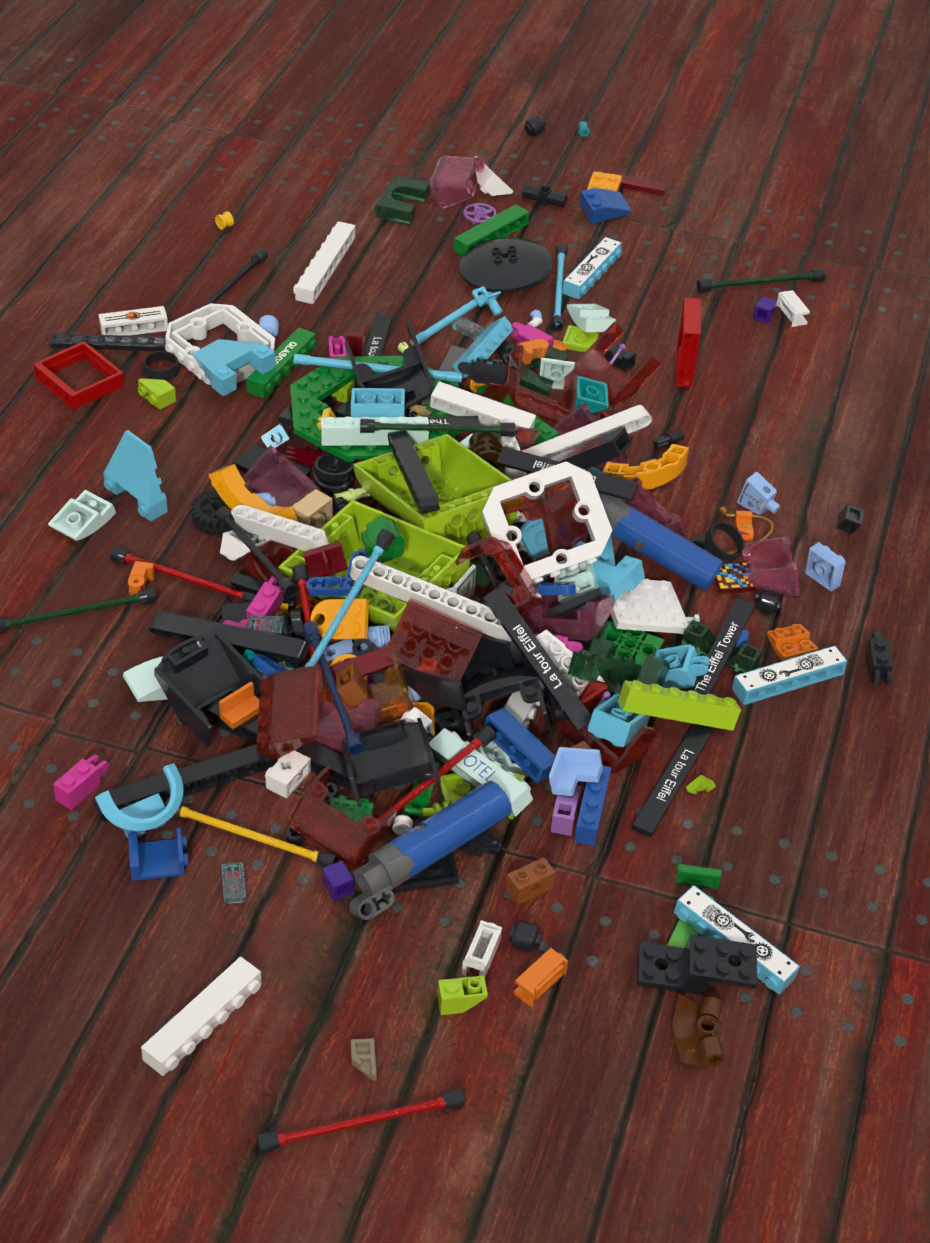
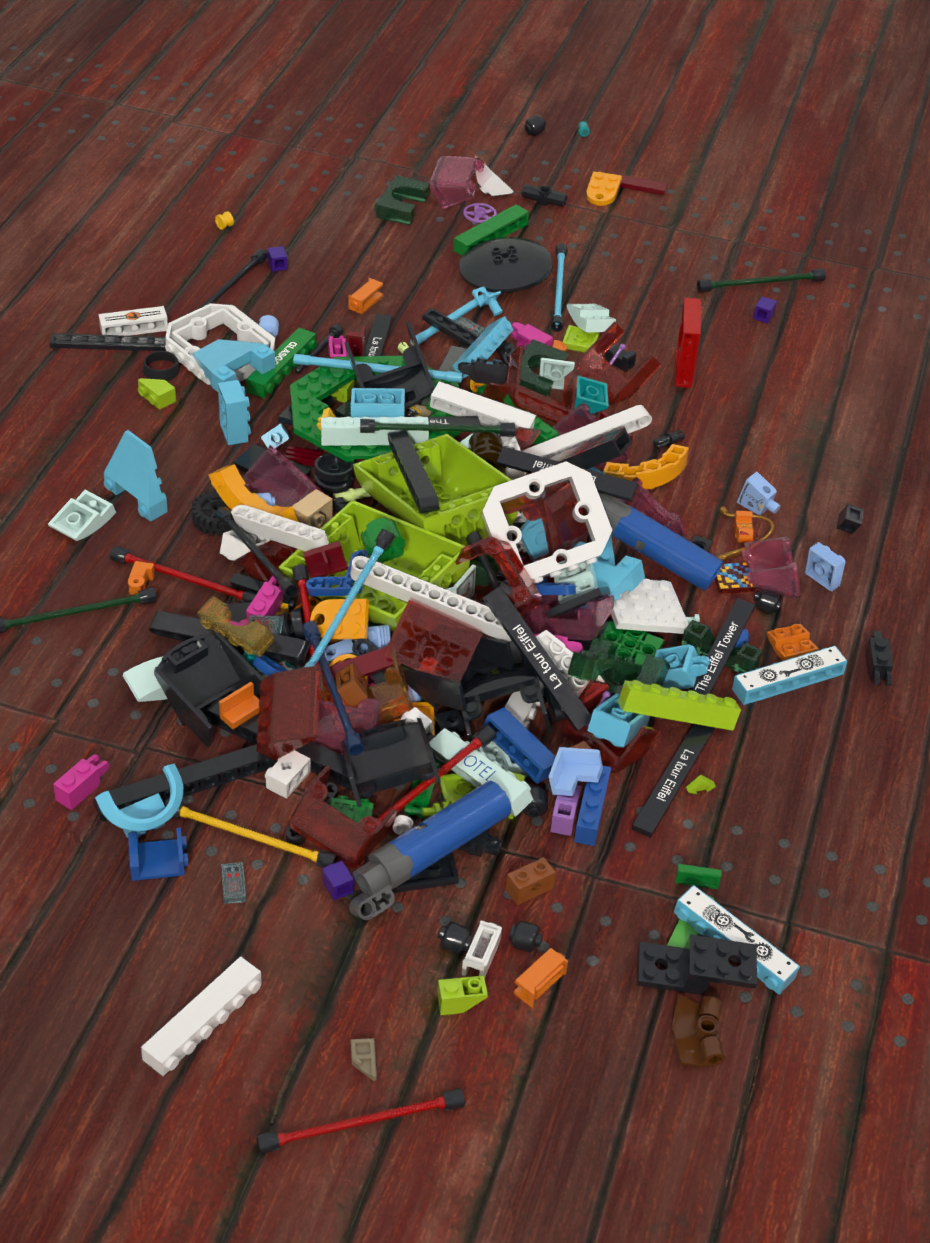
(45, 368): red window -> none
(233, 412): none -> medium azure brick
(252, 637): none -> clear yellow arch
(277, 258): none -> dark purple brick
(324, 263): white brick -> none
(335, 331): none -> black piece
(365, 296): none -> orange window
(449, 327): none -> black tile
(454, 938): none -> black head
(534, 349): orange leg -> none
(537, 318): arm -> none
(539, 804): none -> black head
(592, 268): brick -> none
(603, 204): blue slope -> none
(733, 532): black tyre -> none
(792, 307): white window -> none

